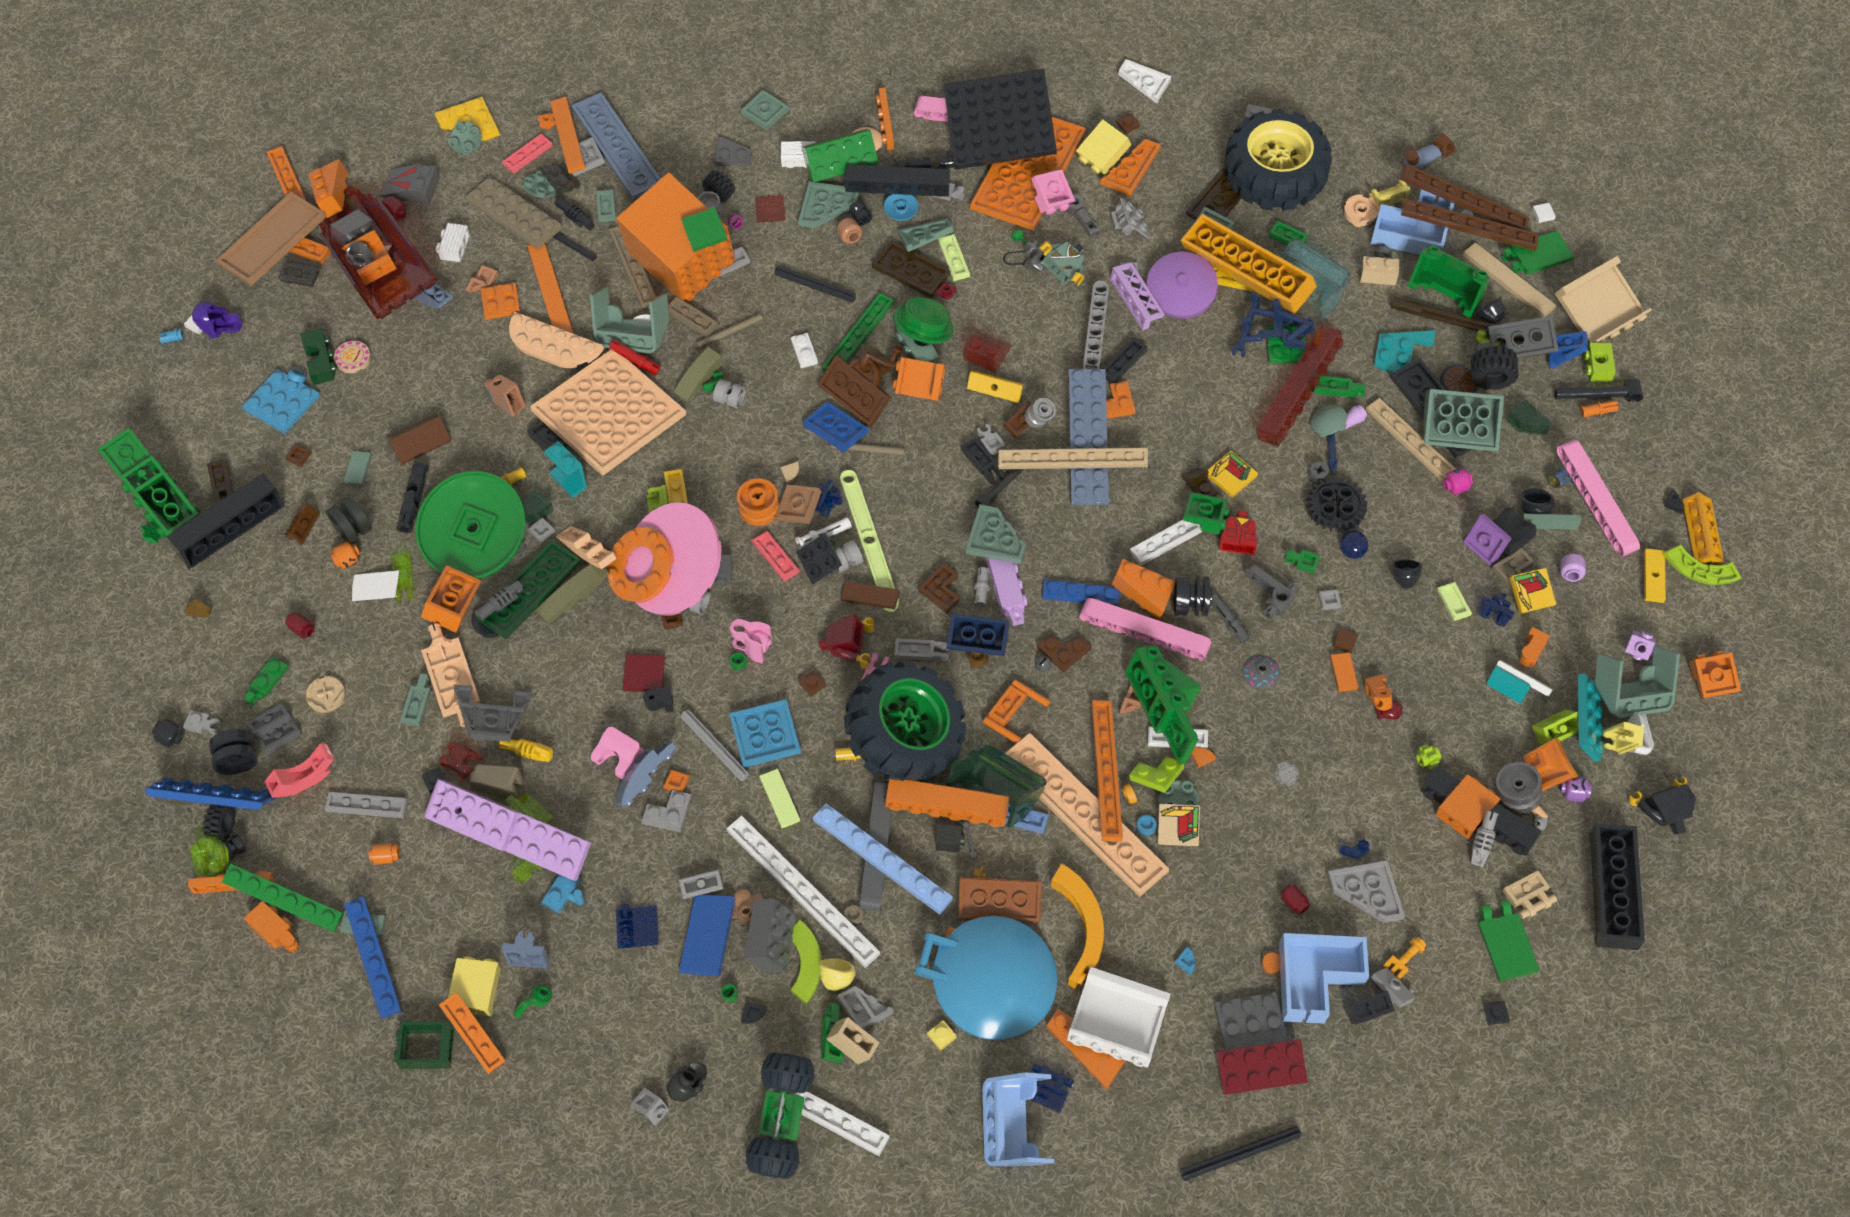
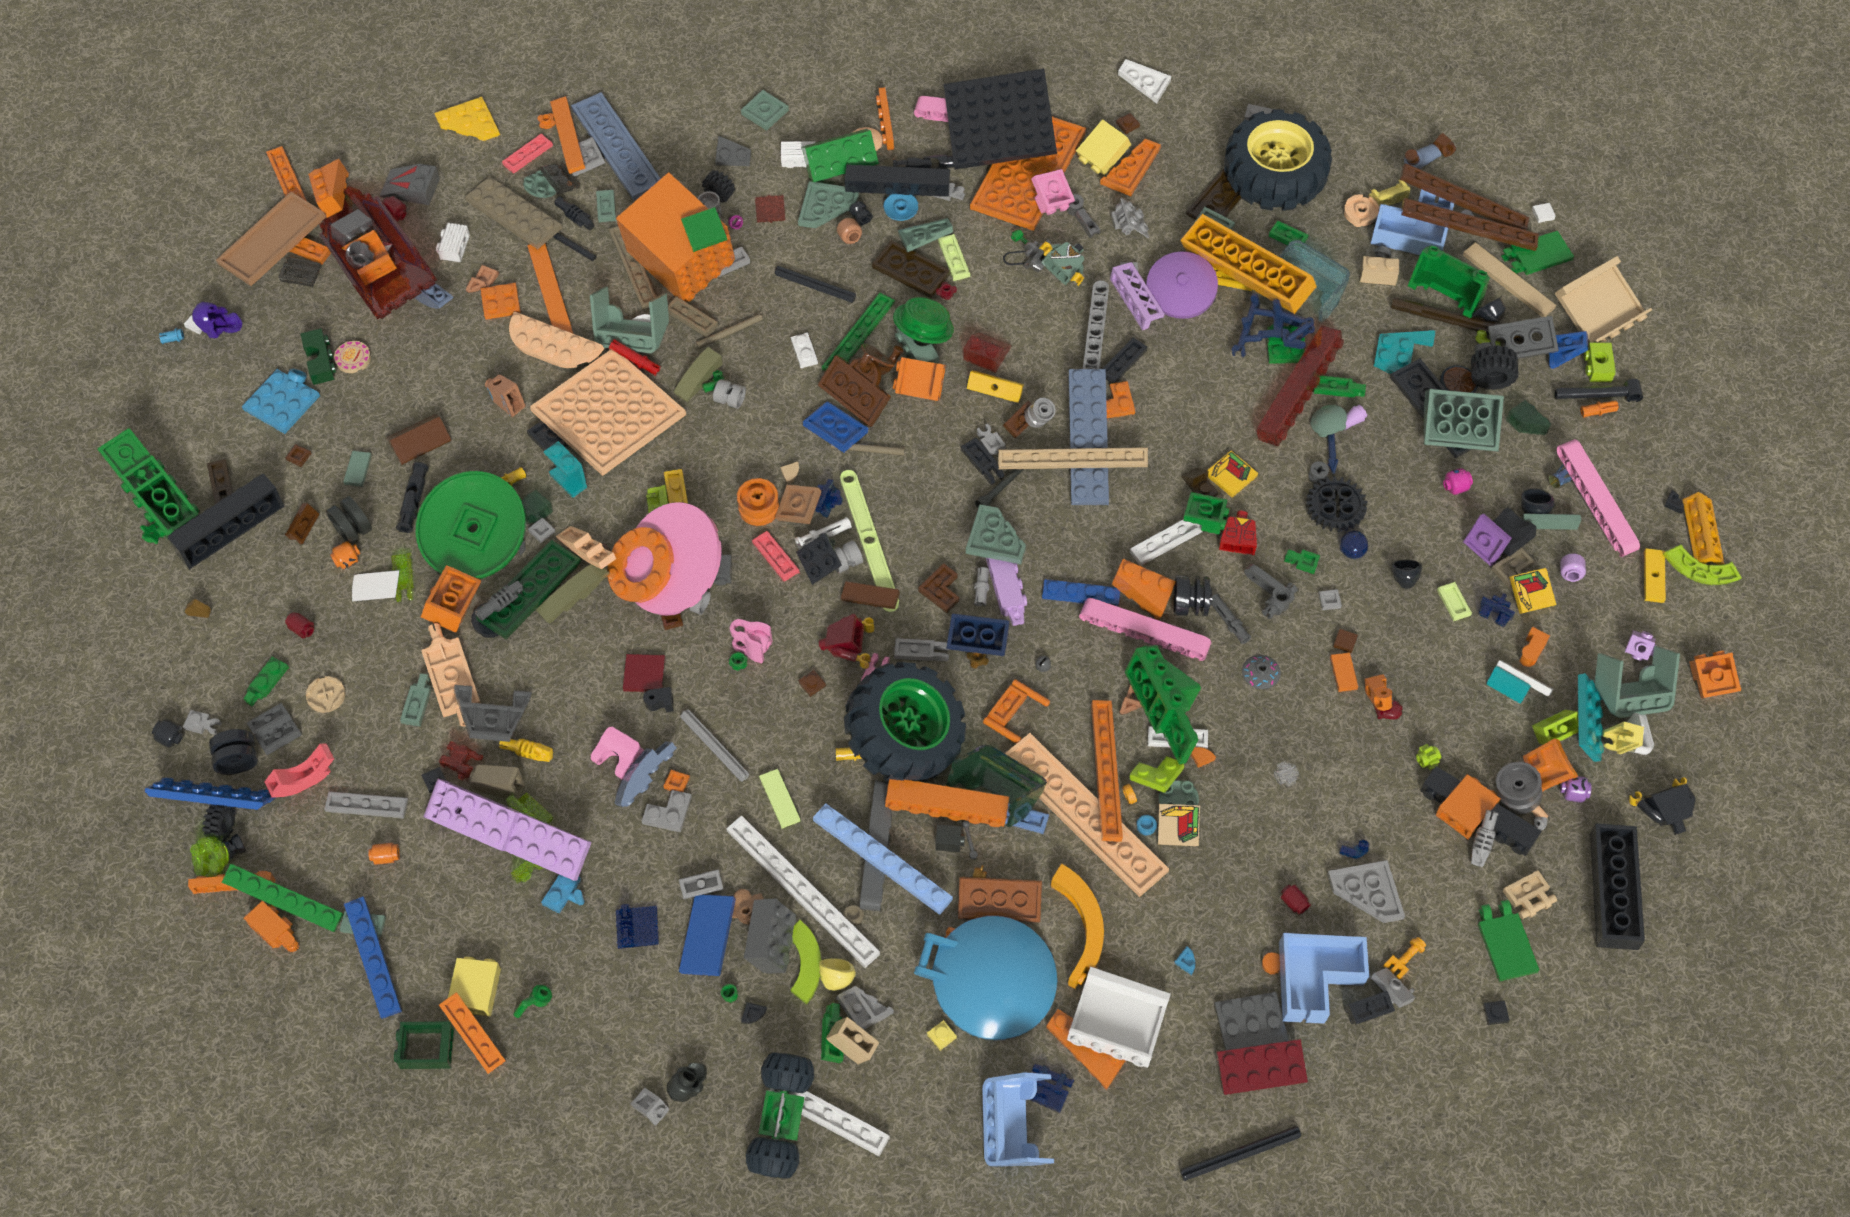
(465, 138): sand green dish -> none
(526, 953): sand blue piece -> none
(765, 733): dark azure plate -> none
(1064, 655): reddish brown plate -> none
(1409, 438): tan tile -> none

